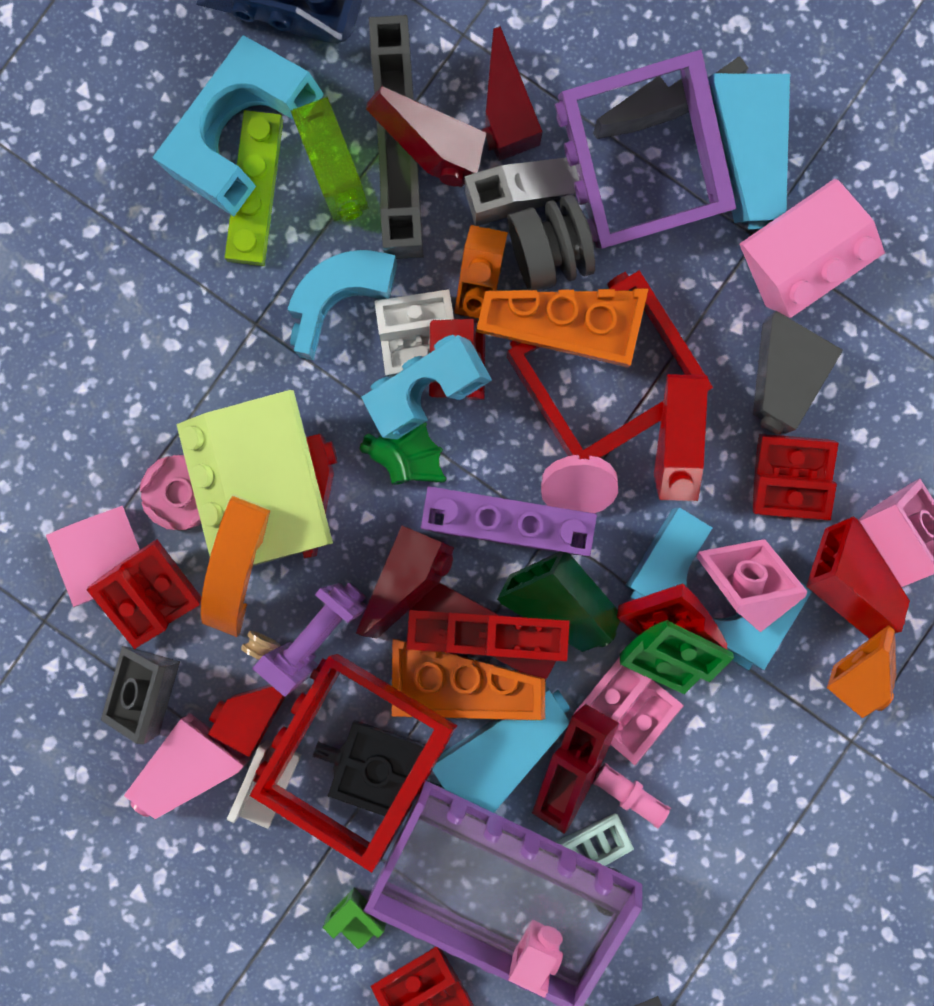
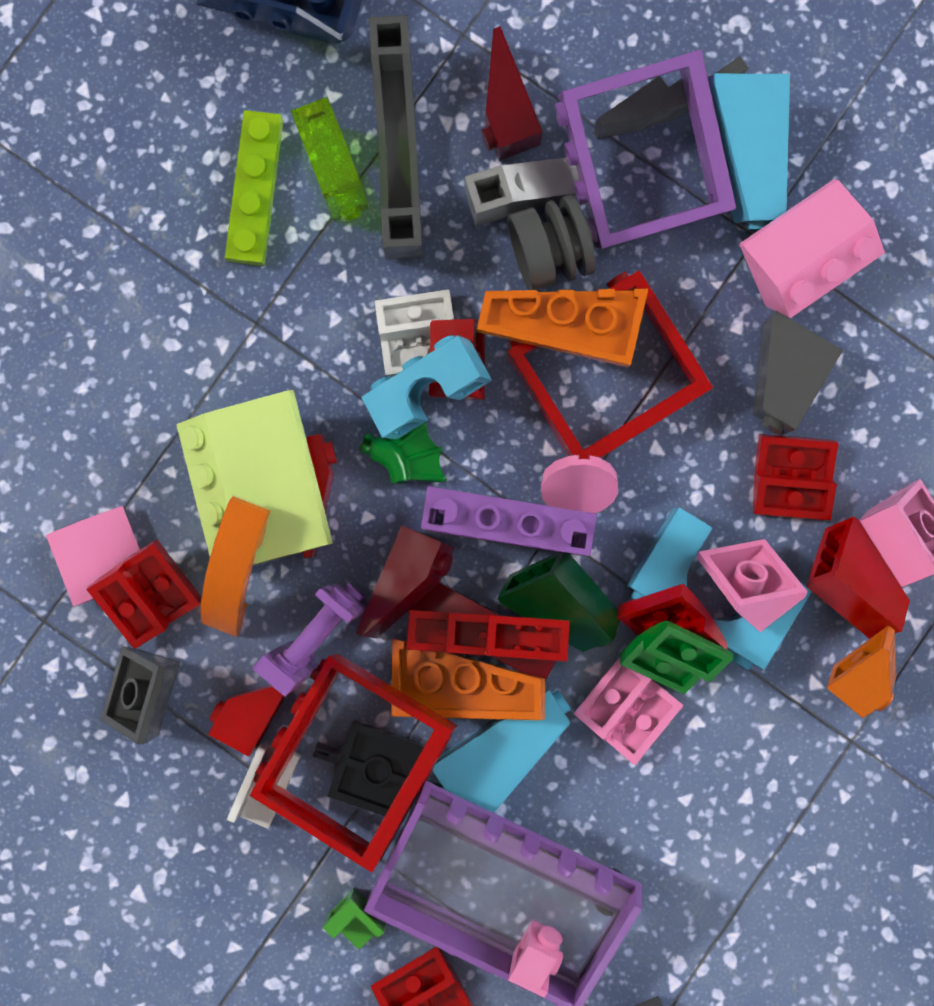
(169, 494): bright pink tile -> none
(183, 769): bright pink slope -> none
(245, 79): medium azure arch -> none
(259, 645): tan bush -> none
(332, 280): medium azure arch -> none
(433, 139): slope -> none
(479, 268): orange slope -> none
(574, 767): dark red slope -> none
(596, 829): light aqua slope -> none
(631, 795): bright pink pin -> none
(682, 438): red slope -> none

